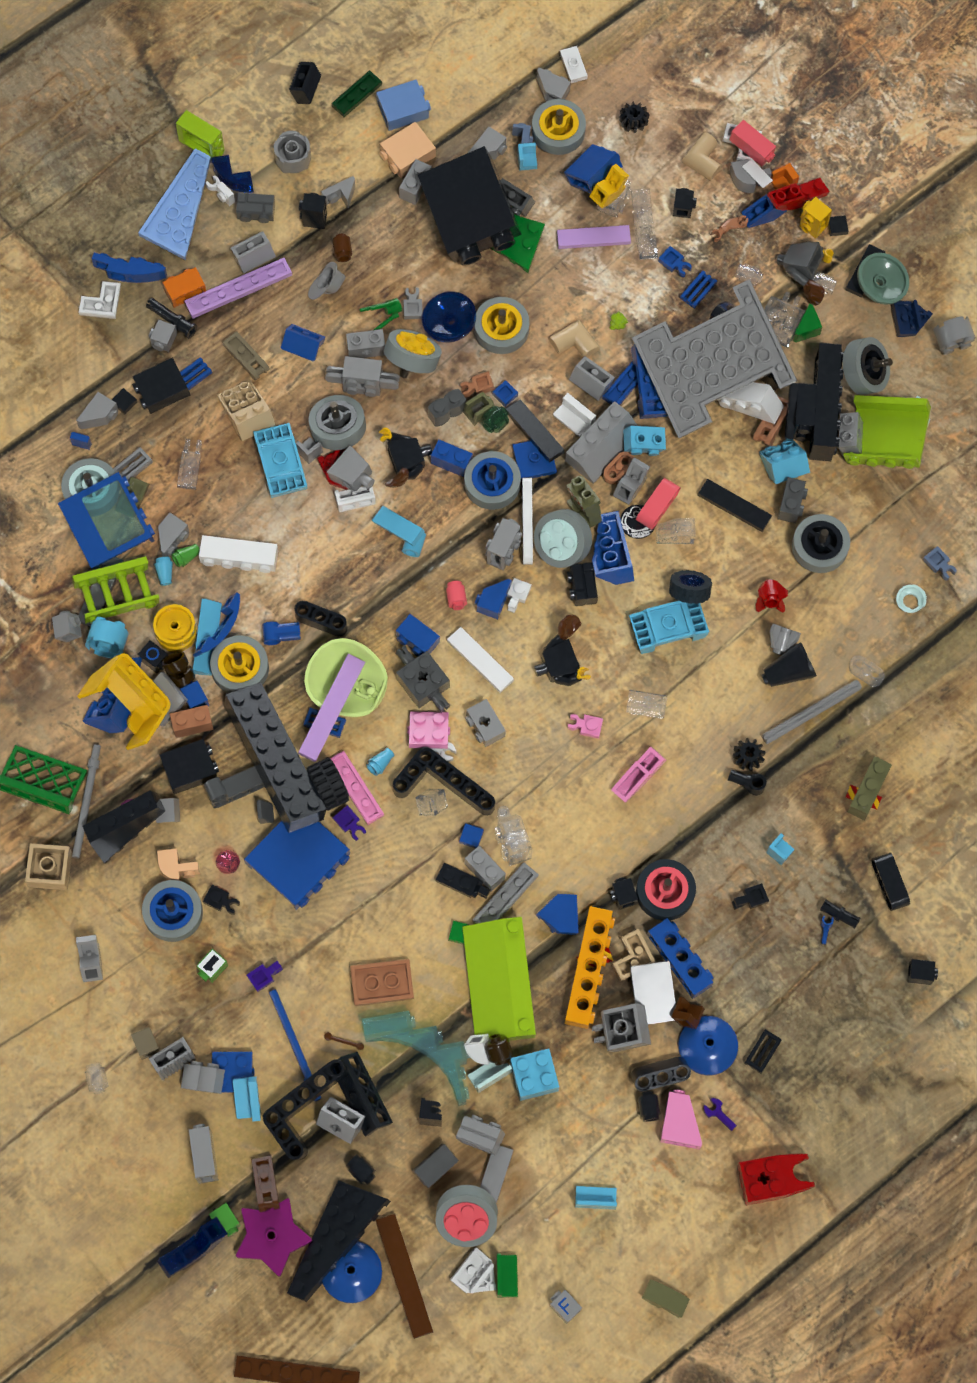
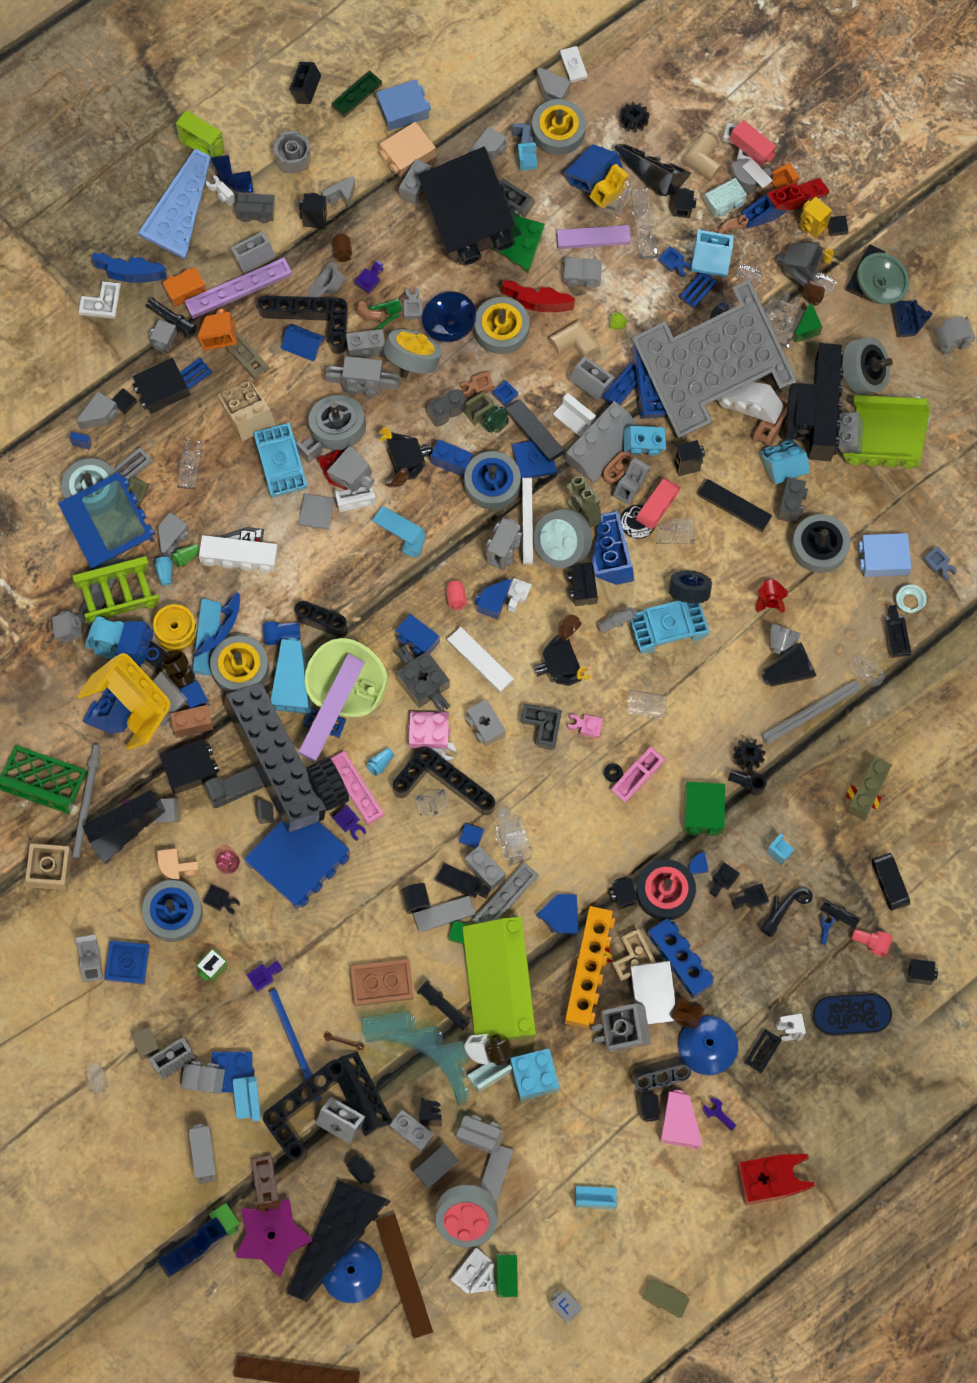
(127, 962): none -> blue plate
(135, 640): none -> blue brick
(218, 331): none -> orange torso
(246, 533): none -> sticker
(289, 686): none -> medium azure slope
(310, 313): none -> black beam
(316, 511): none -> light grey piece
(365, 313): none -> nougat arm
(369, 279): none -> dark purple plate
(411, 1131): none -> light grey brick
(415, 898): none -> black piece
(436, 999): none -> black pin
(444, 914): none -> light grey tile
(543, 301): none -> red slope
(547, 721): none -> dark grey brick
(582, 272): none -> light grey brick
(613, 767): none -> black plate
(617, 620): none -> light grey pin
(658, 175): none -> black wedge
(688, 457): none -> black brick
(699, 864): none -> blue tile
(704, 808): none -> green brick
(712, 253): none -> medium azure slope
(724, 878): none -> black plate
(725, 198): none -> light aqua brick
(778, 910): none -> black plant
(794, 1027): none -> white hinge
(852, 1014): none -> tile
(878, 942): none -> coral pin
(884, 555): none -> light blue brick
(897, 633): none -> black hinge

